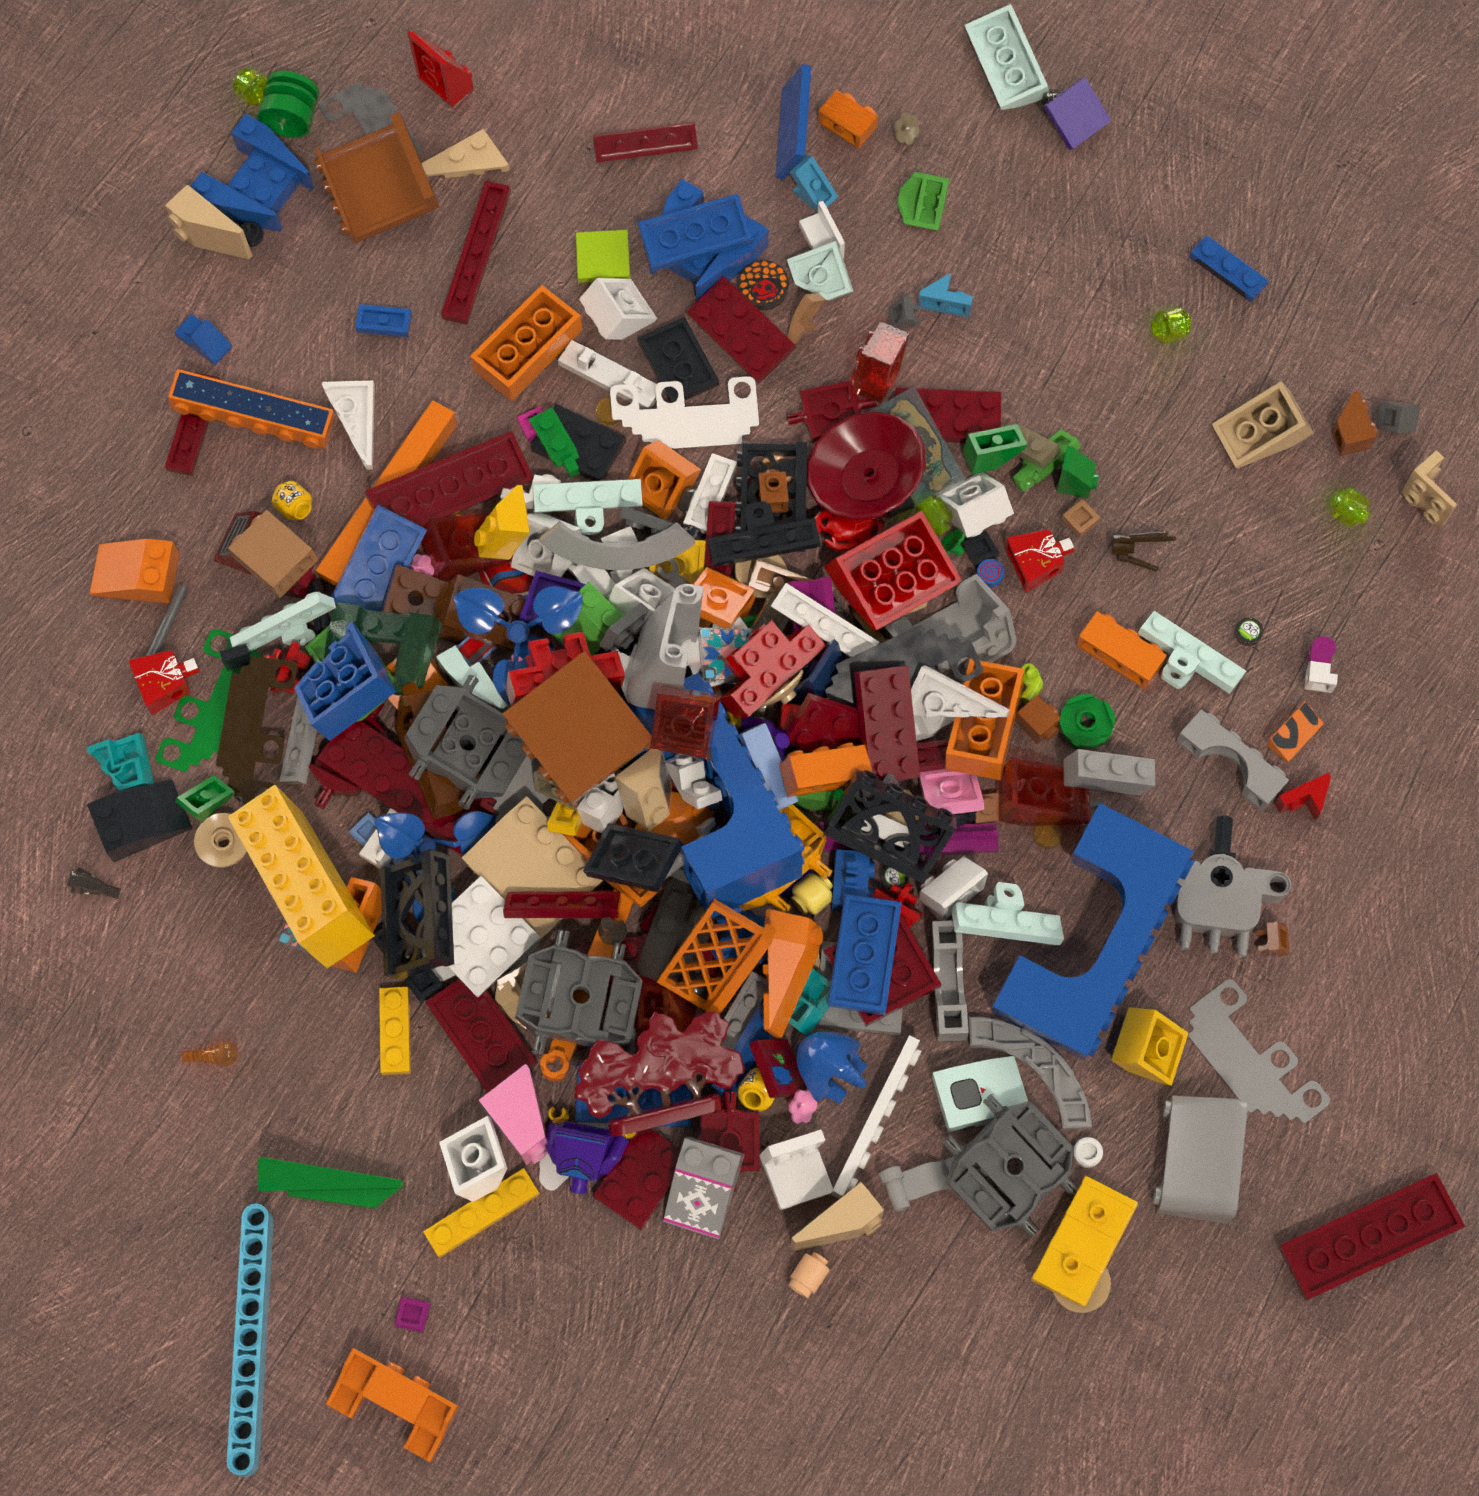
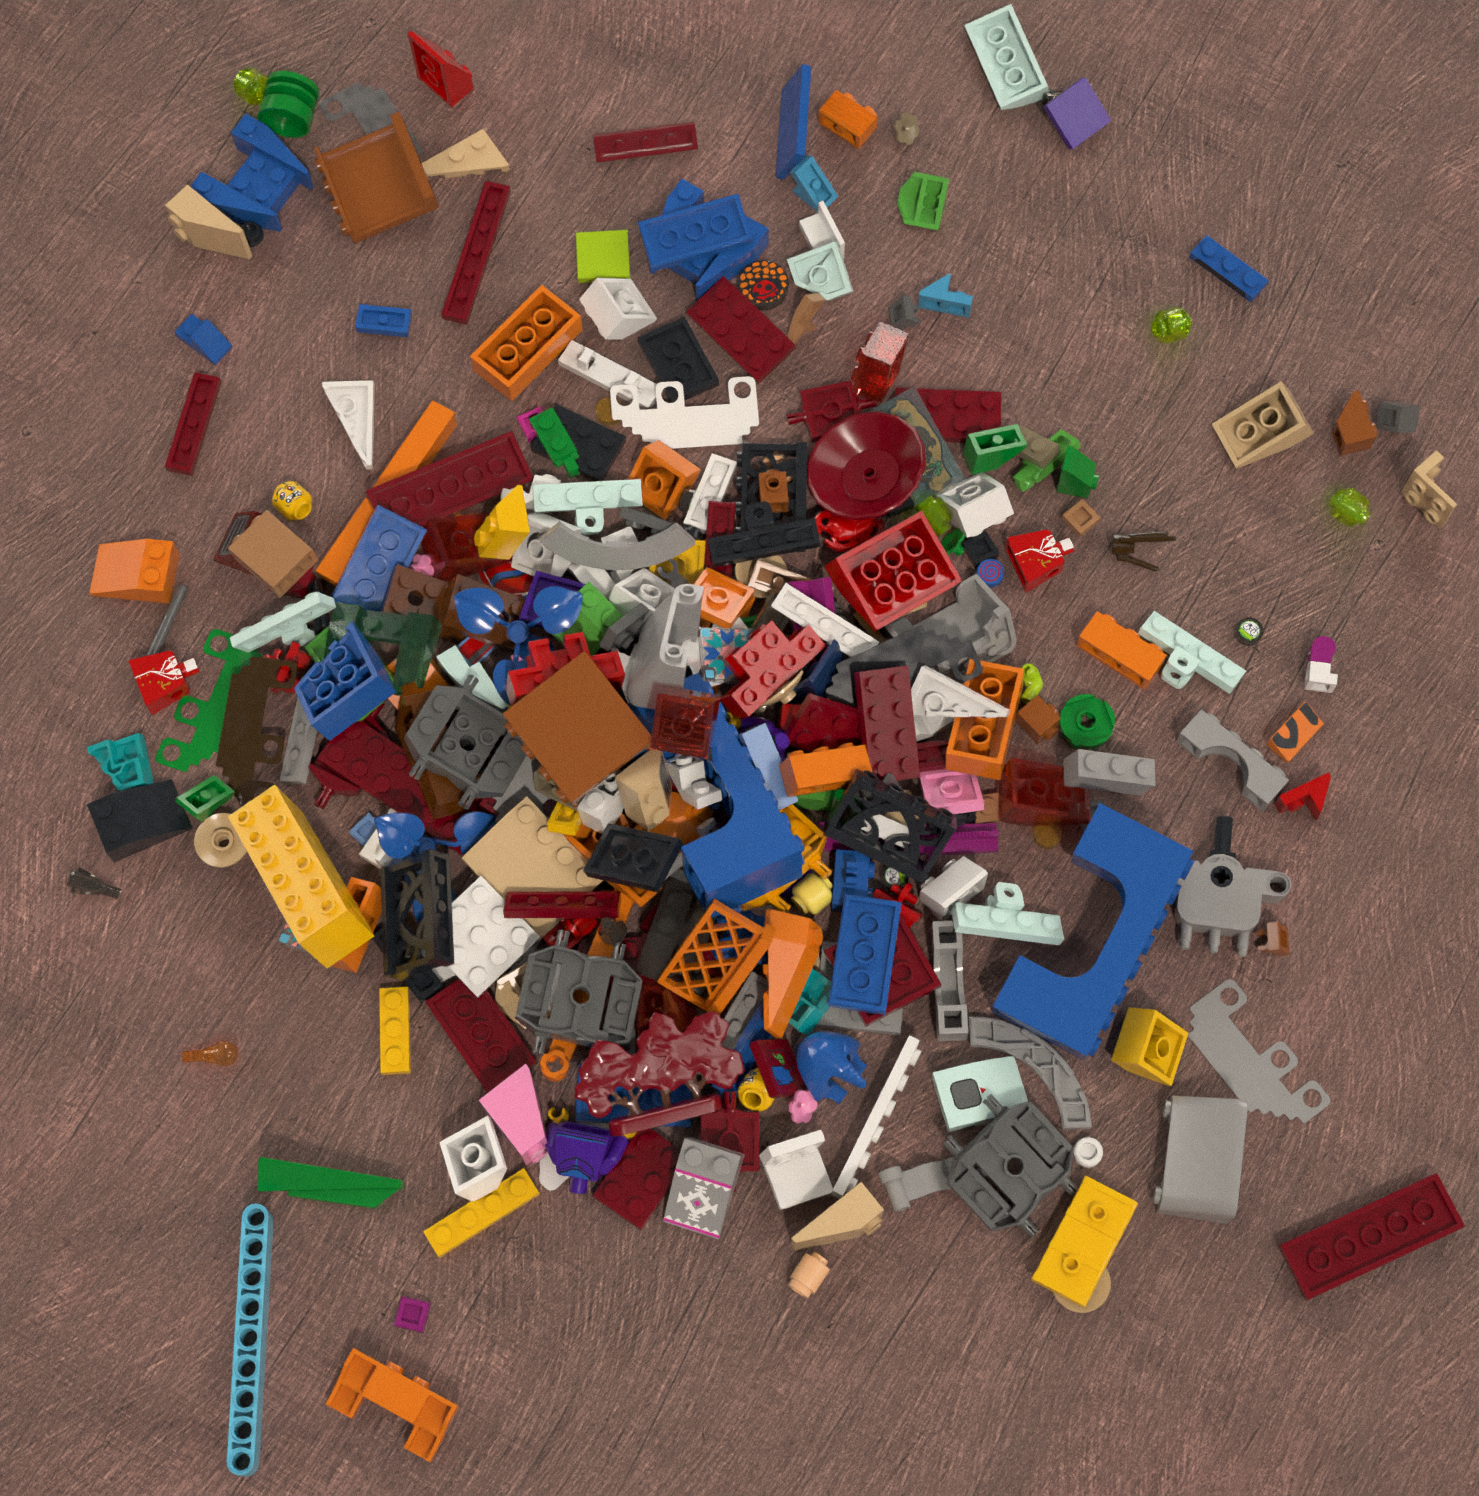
(236, 657): black tile -> none
(251, 409): brick -> none
(578, 928): none -> red hips

